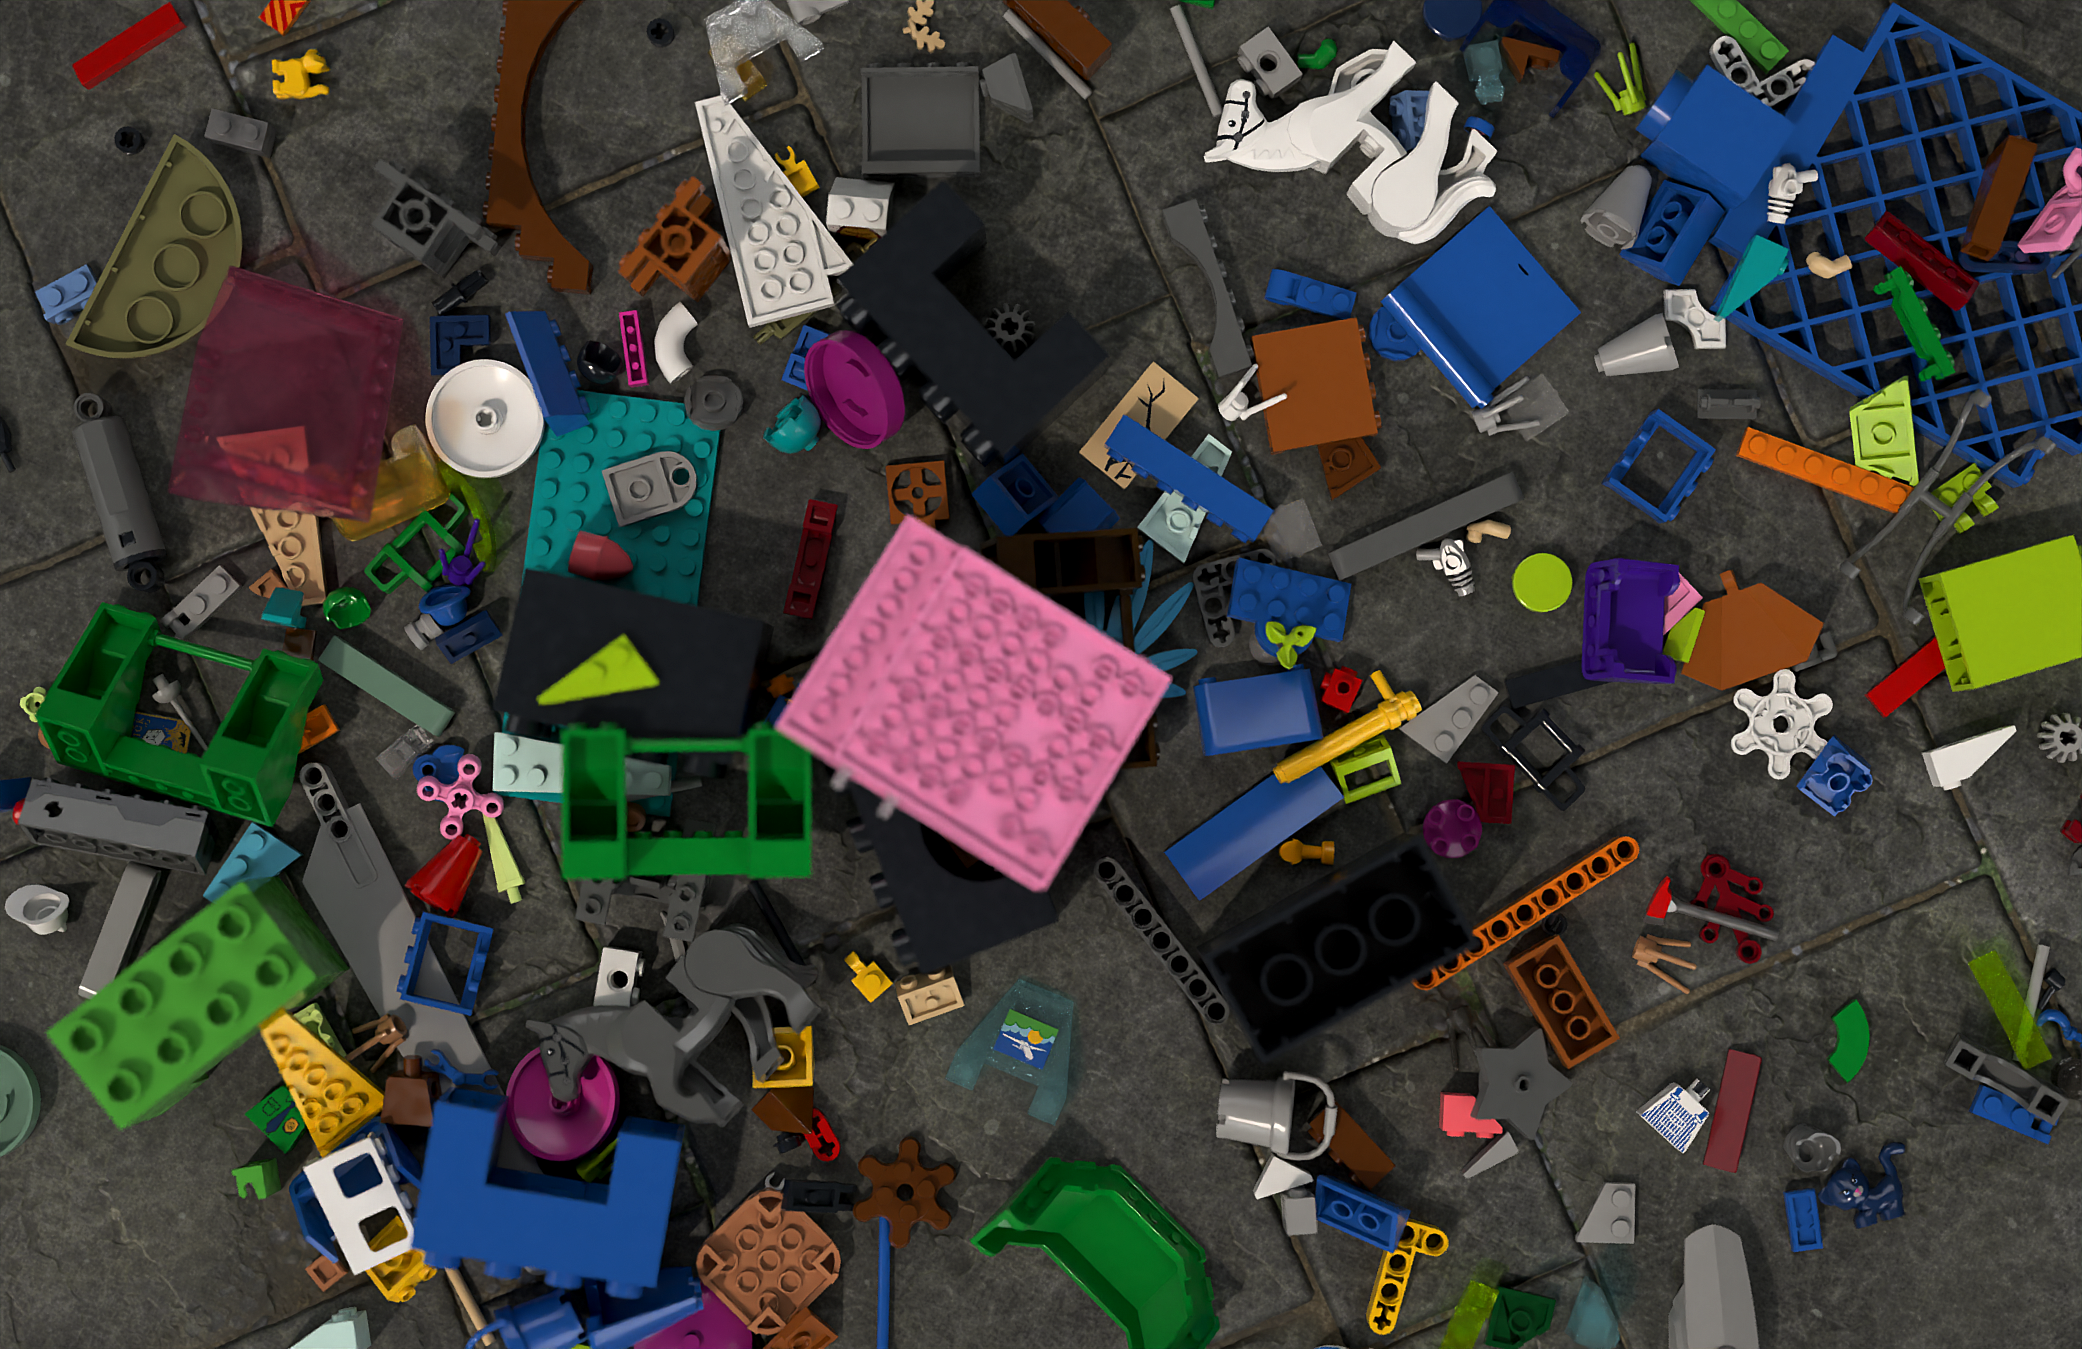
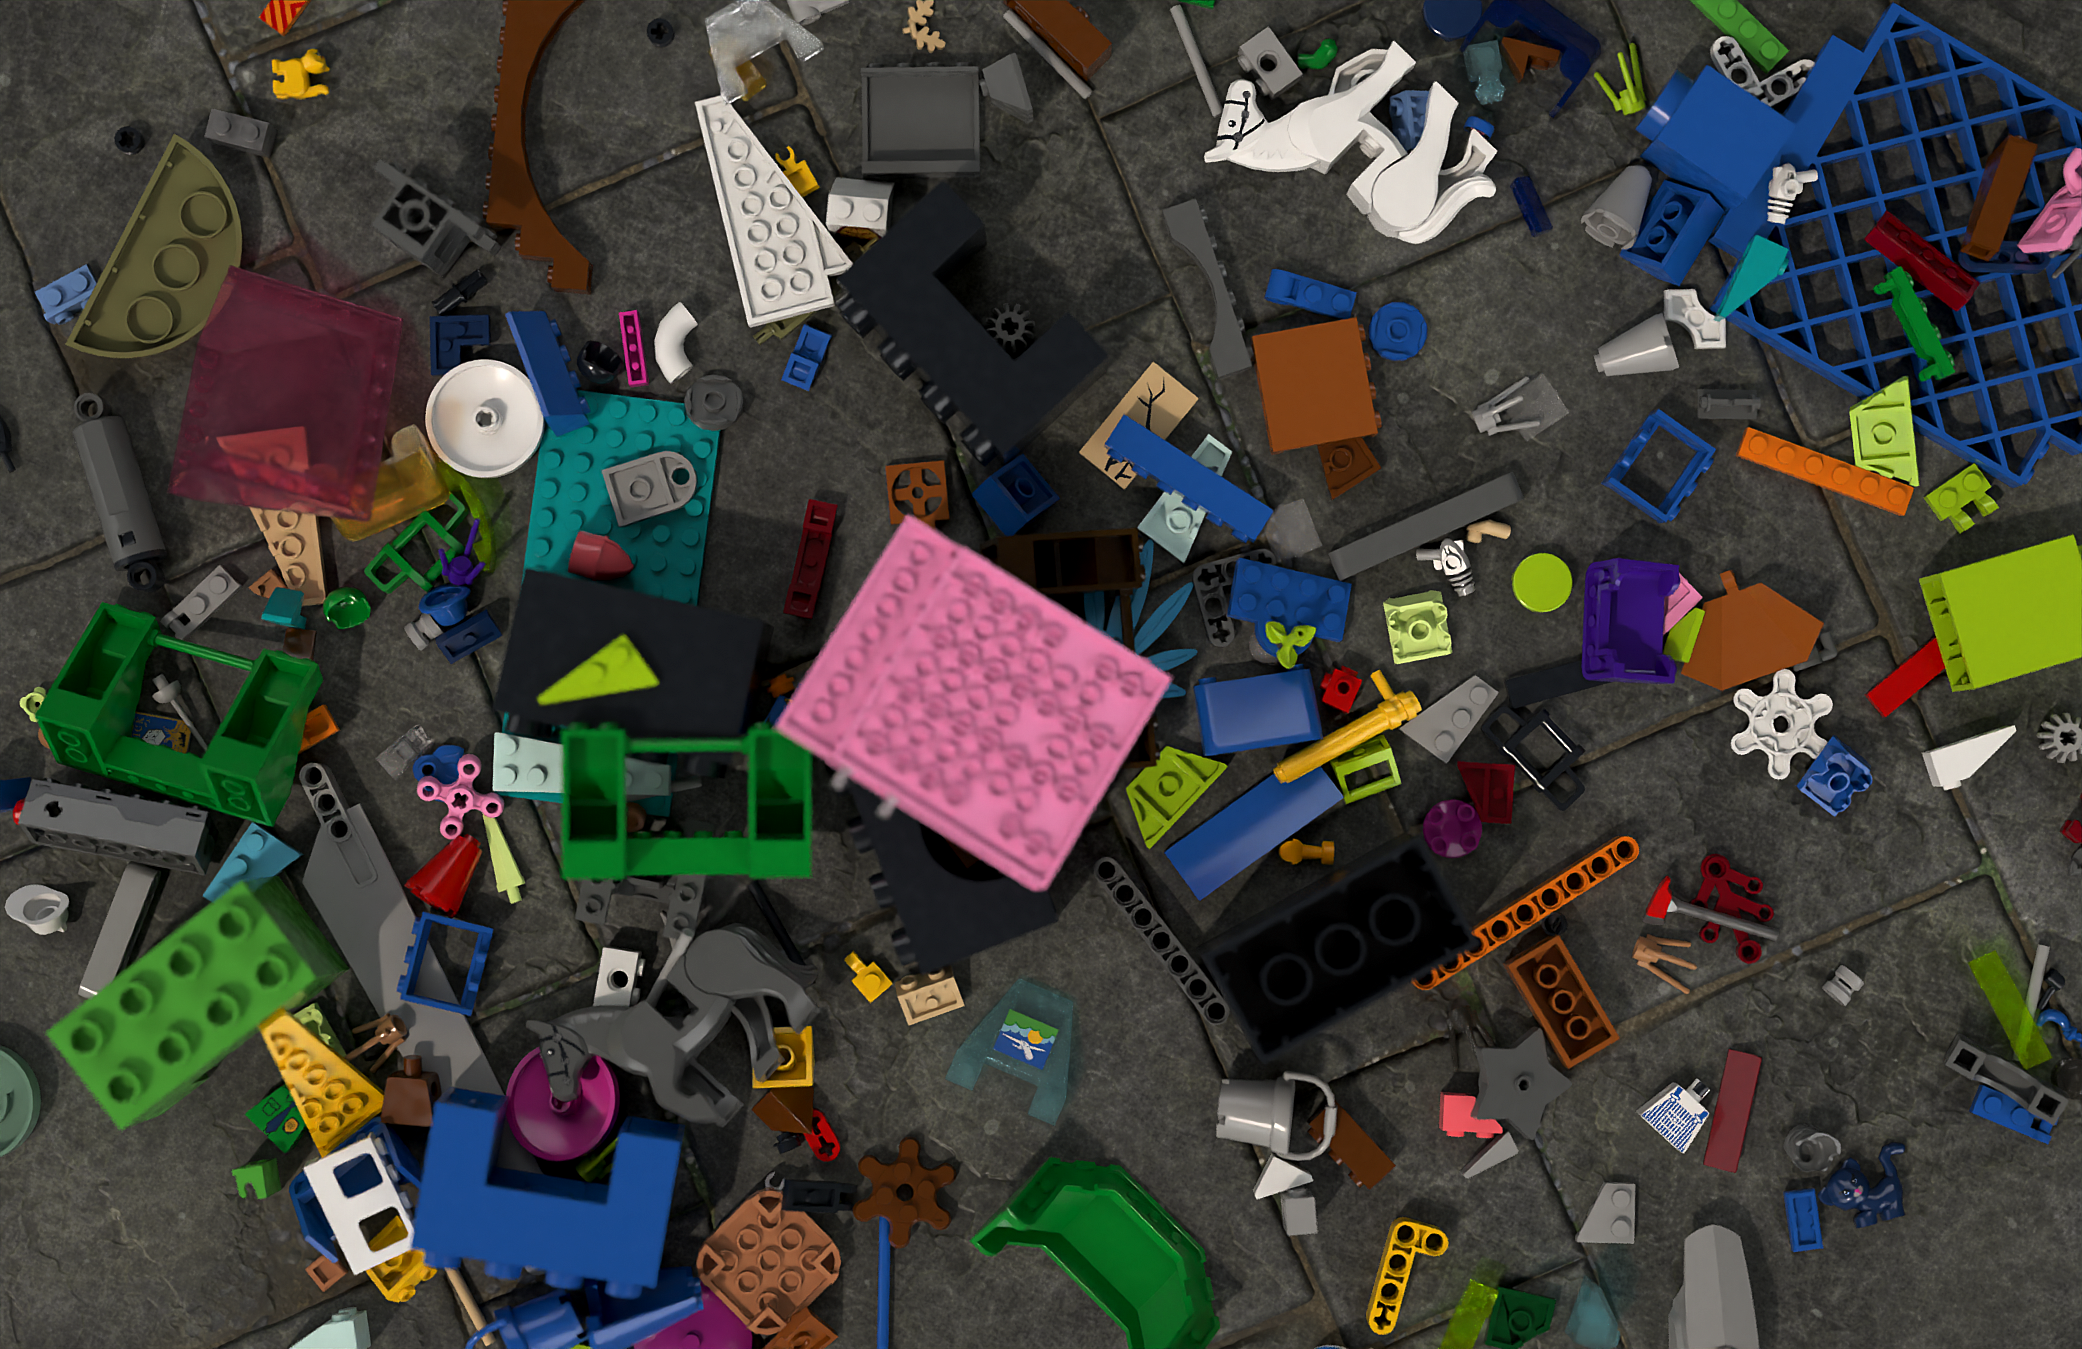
(128, 46): red slope -> none
(386, 686): sand green beam -> none
(459, 1077): blue piece -> none
(678, 951): none -> light grey bar
(679, 246): dark orange piece -> none
(795, 427): teal cylinder -> none
(854, 389): magenta piece -> none
(1078, 510): blue slope -> none
(1167, 791): none -> lime wing
(1236, 402): white plant -> none
(1360, 1212): blue slope -> none
(1417, 626): none -> yellowish green slope
(1480, 307): blue door -> none
(1530, 206): none -> clear blue slope
(1826, 268): tan arm -> none
(1838, 990): none -> light grey wheel
(1851, 1040): green tile -> none
(1950, 515): dark grey bar -> none

